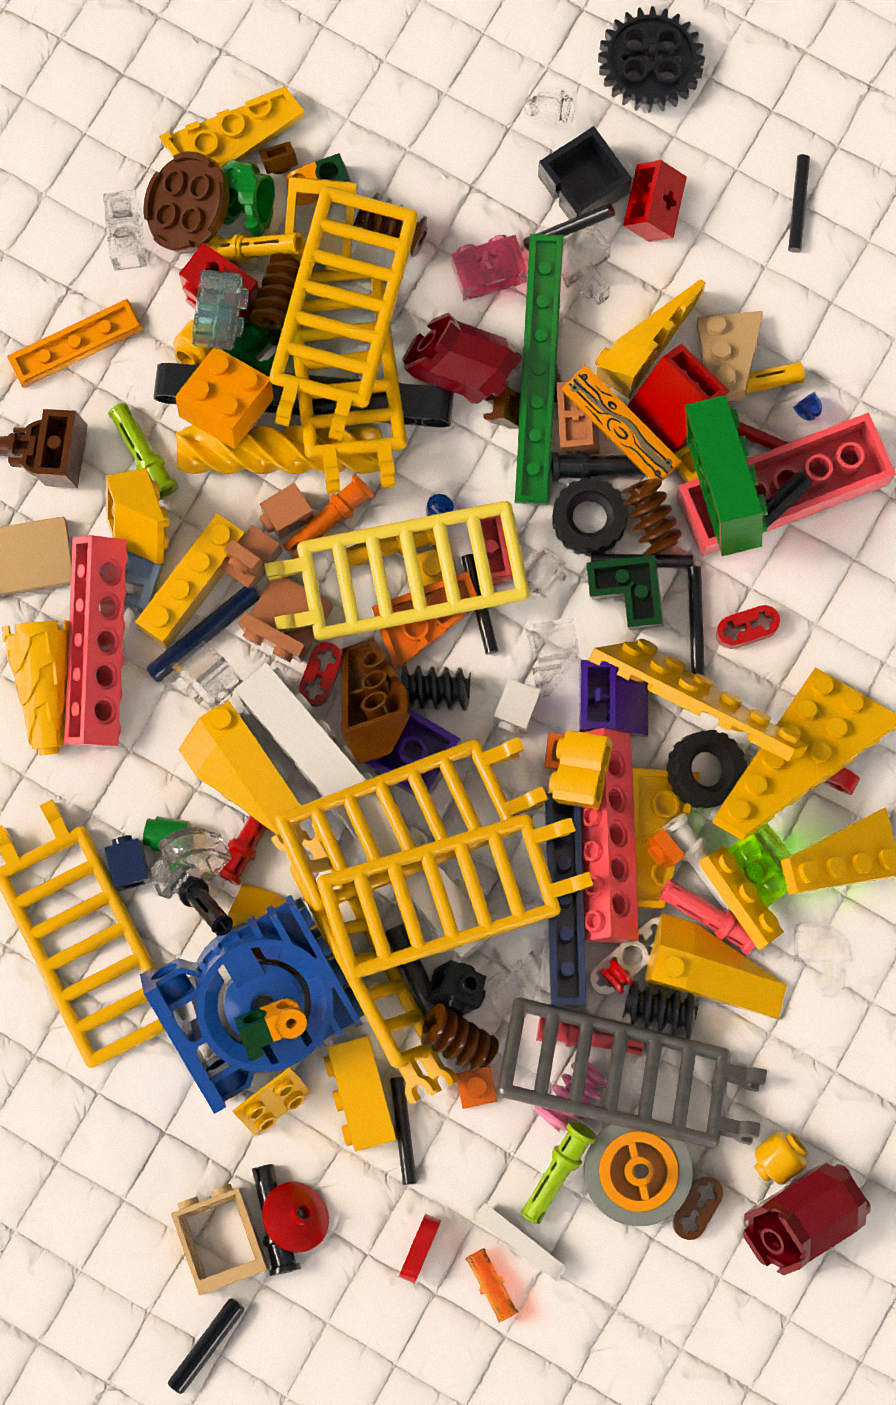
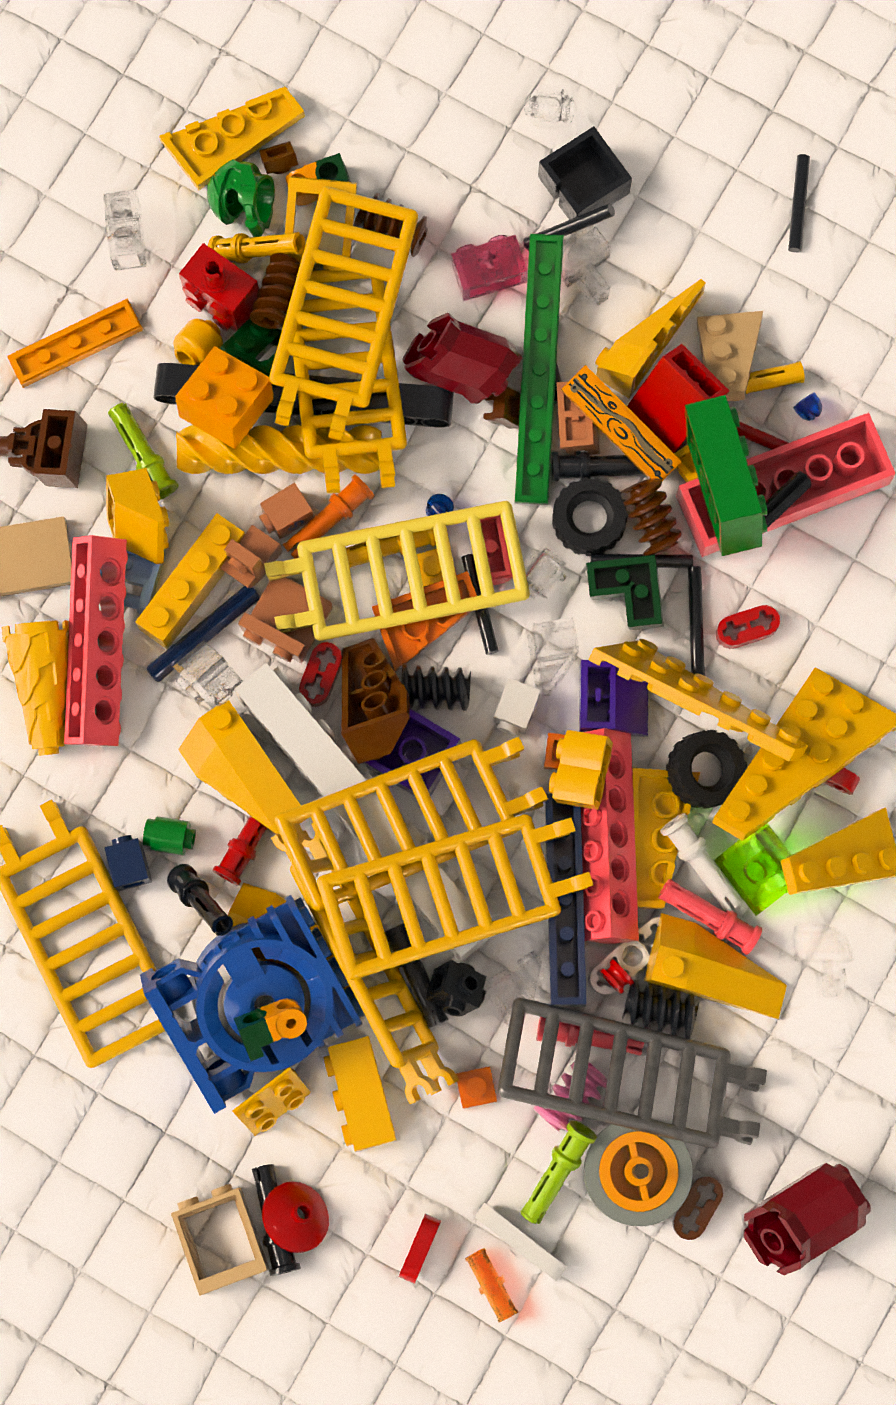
(186, 202): reddish brown tile -> none
(188, 853): clear brick -> none
(206, 1346): black axle -> none
(218, 309): clear light blue brick -> none
(403, 1130): black bar -> none
(458, 1039): reddish brown piece -> none
(651, 32): black gear -> none
(655, 201): red brick -> none
(664, 849): orange plate -> none
(741, 897): yellow plate -> none
(780, 1158): yellow head -> none

